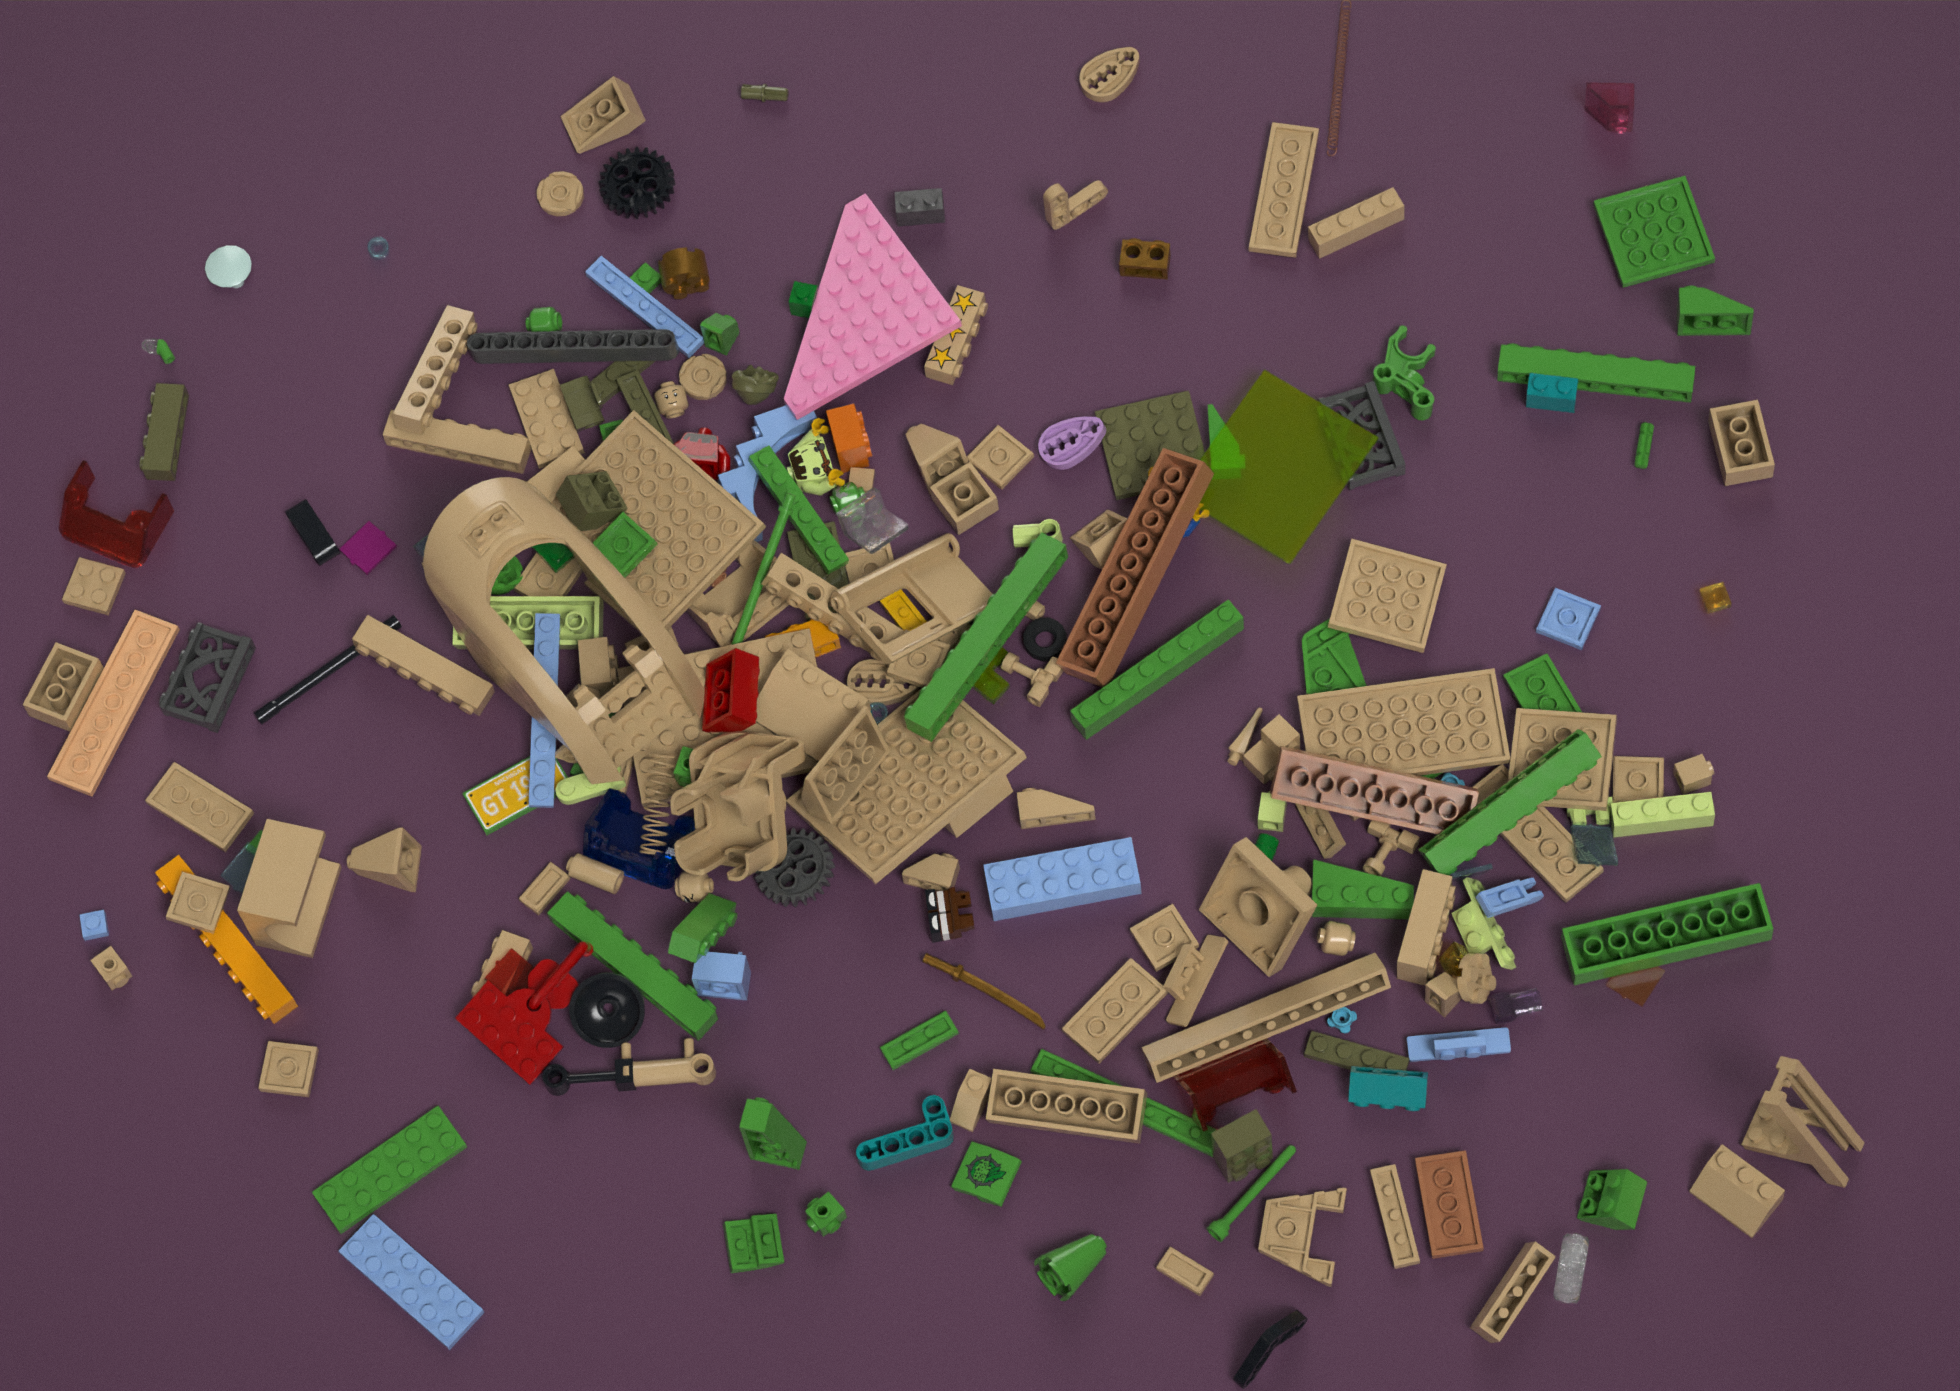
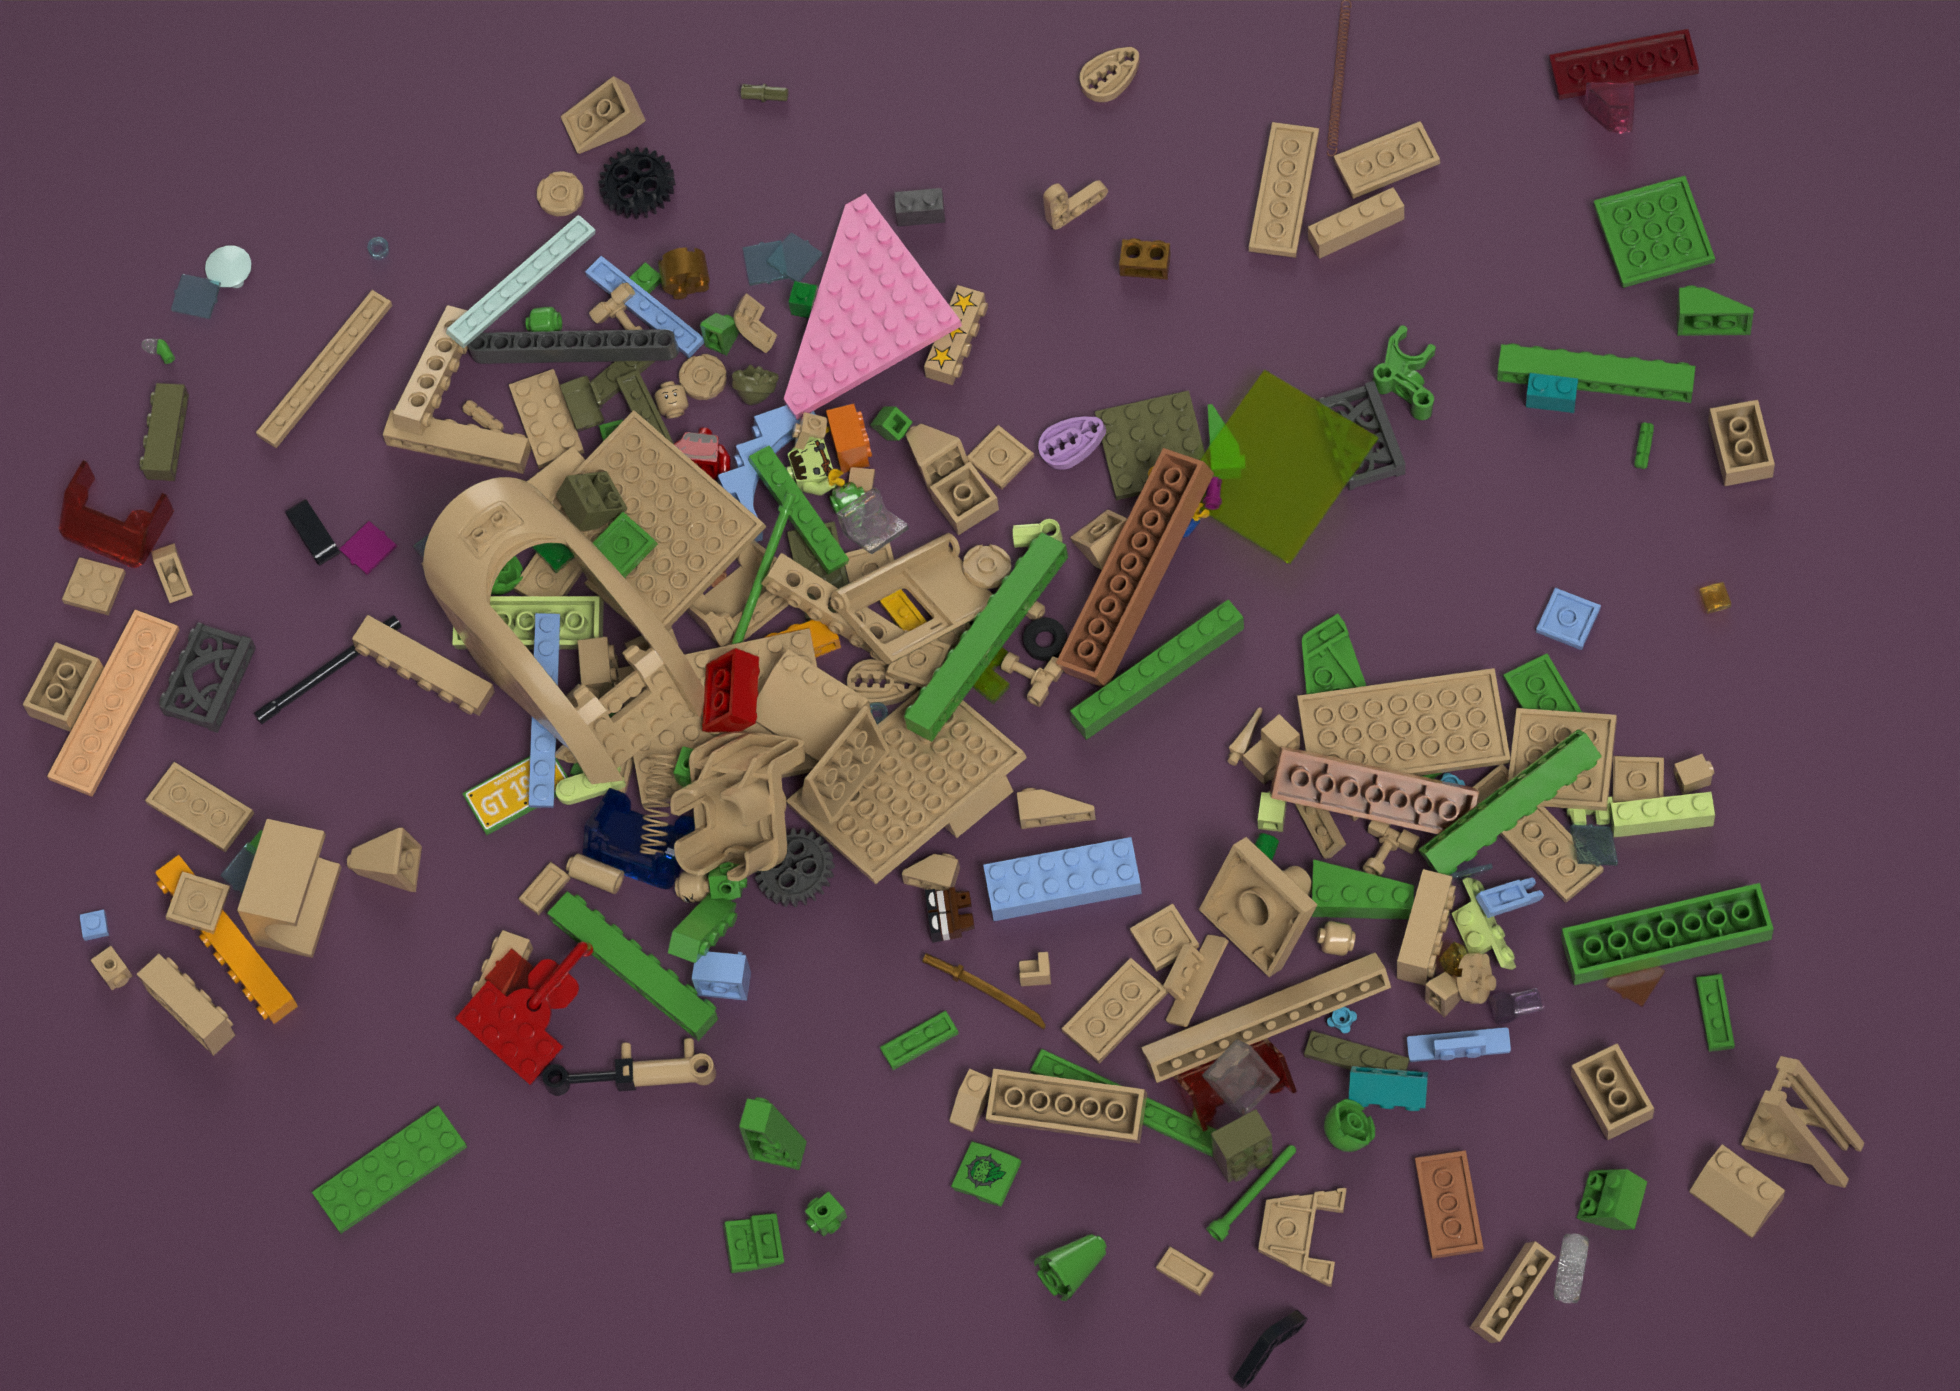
(171, 573): none -> tan slope
(186, 1003): none -> tan brick
(196, 296): none -> clear light blue piece
(288, 1069): tan plate -> none
(324, 369): none -> tan plate
(411, 1281): light blue plate -> none
(482, 416): none -> tan axle
(520, 281): none -> light aqua plate
(601, 1026): black dish -> none
(615, 307): none -> tan bar
(722, 887): none -> bright green brick
(747, 321): none -> tan plate
(756, 265): none -> clear light blue piece
(794, 258): none -> clear light blue piece
(809, 426): none -> tan bracket
(891, 423): none -> bright green brick
(903, 1139): teal beam -> none
(986, 566): none -> tan tile
(1035, 971): none -> tan panel
(1212, 499): none -> magenta pin
(1241, 1077): none -> clear brick
(1348, 1126): none -> bright green cylinder
(1386, 159): none -> tan plate
(1387, 595): tan plate -> none
(1394, 1216): tan plate -> none
(1612, 1091): none -> tan brick
(1626, 61): none -> dark red plate
(1715, 1012): none -> bright green tile

